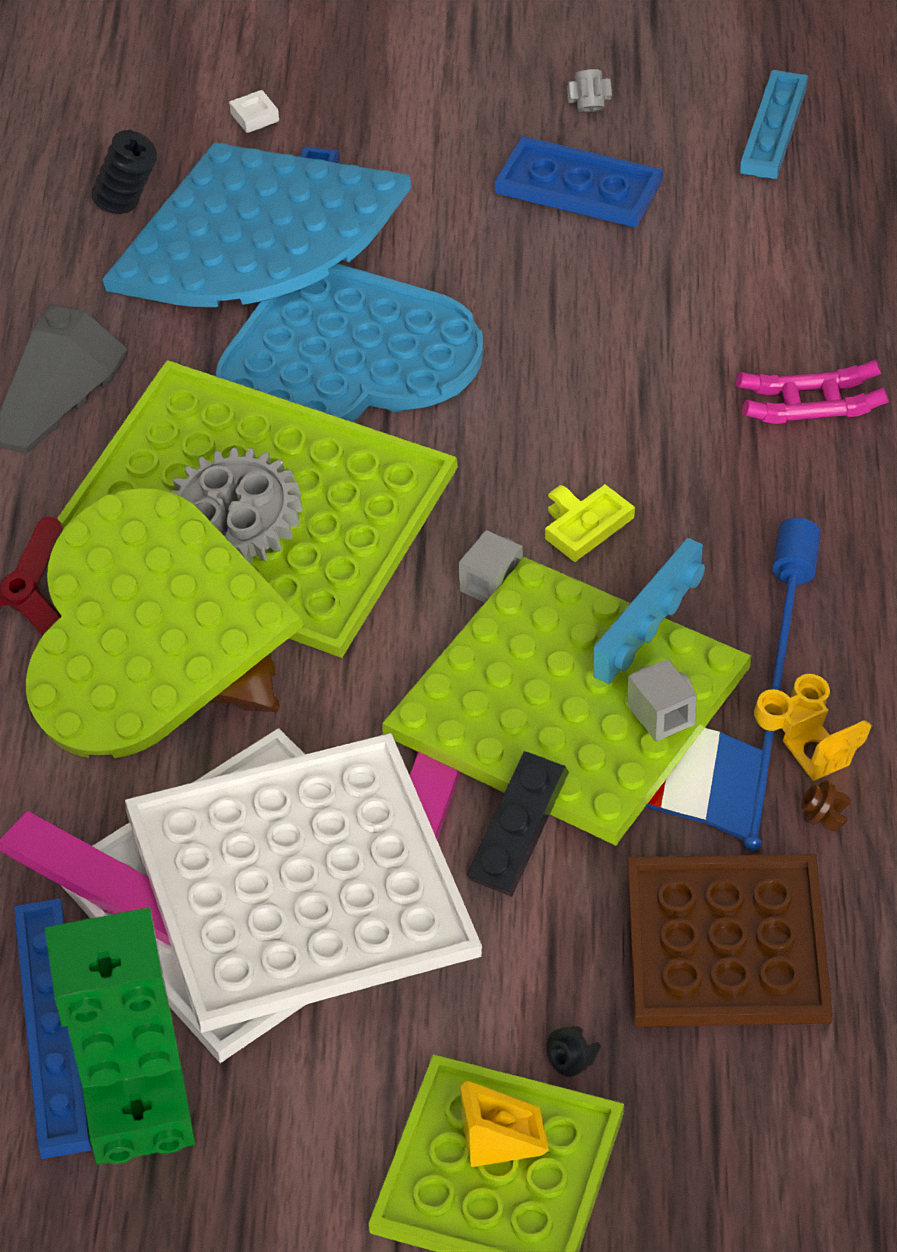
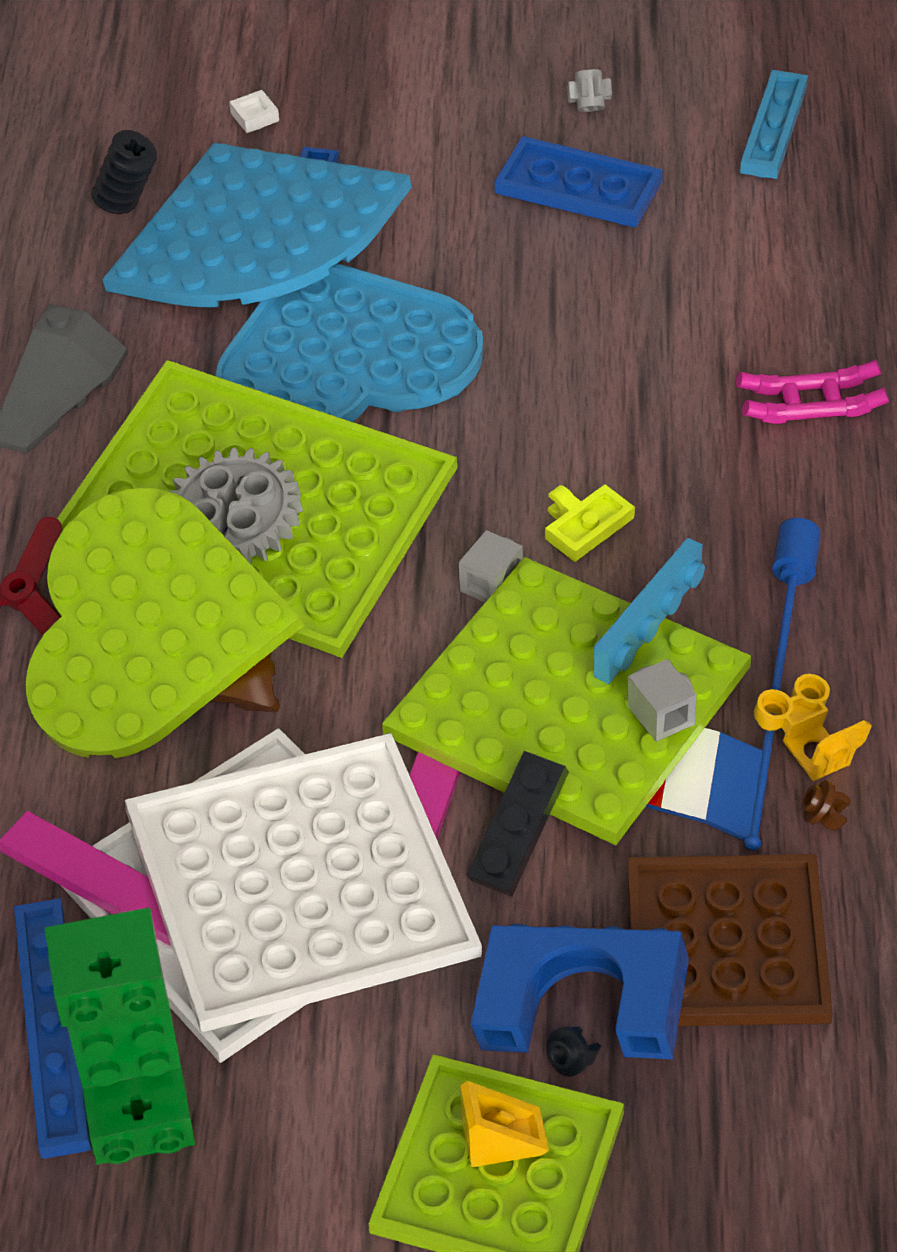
(528, 960): none -> blue arch

